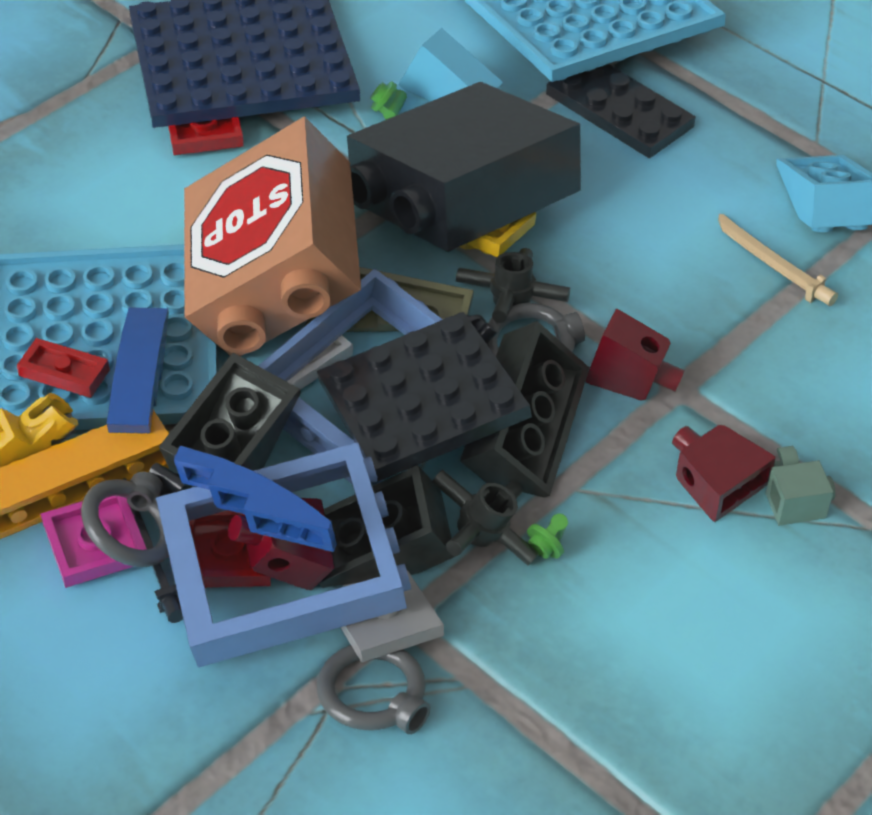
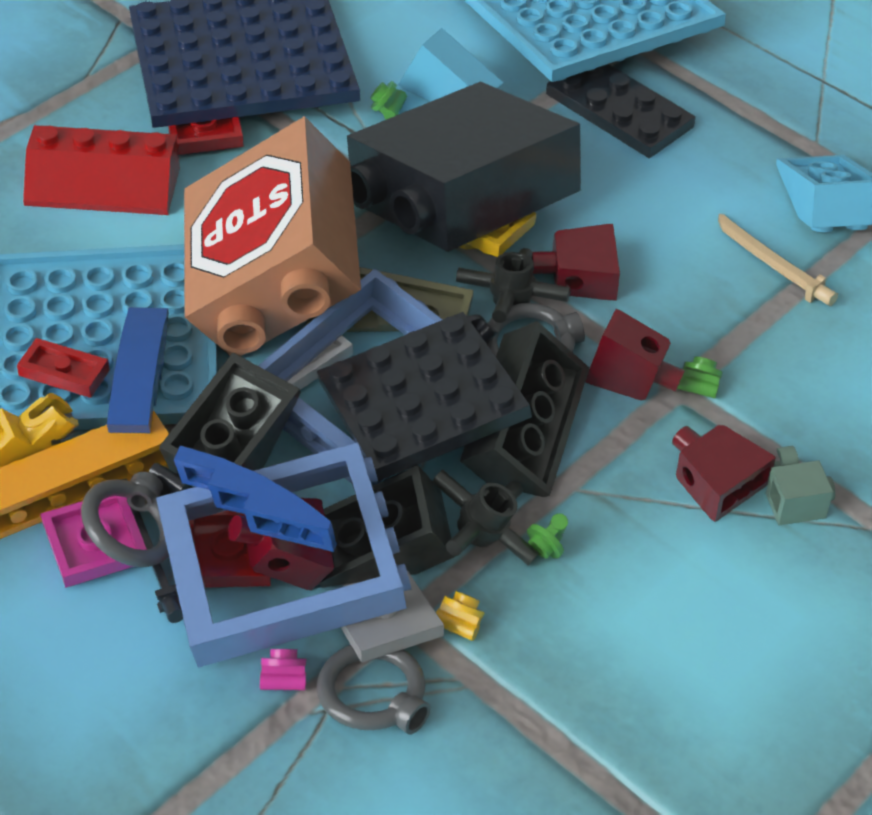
(101, 170): none -> red slope
(283, 671): none -> dark pink plate
(461, 615): none -> yellow plate
(583, 261): none -> dark red torso
(701, 377): none -> bright green plate

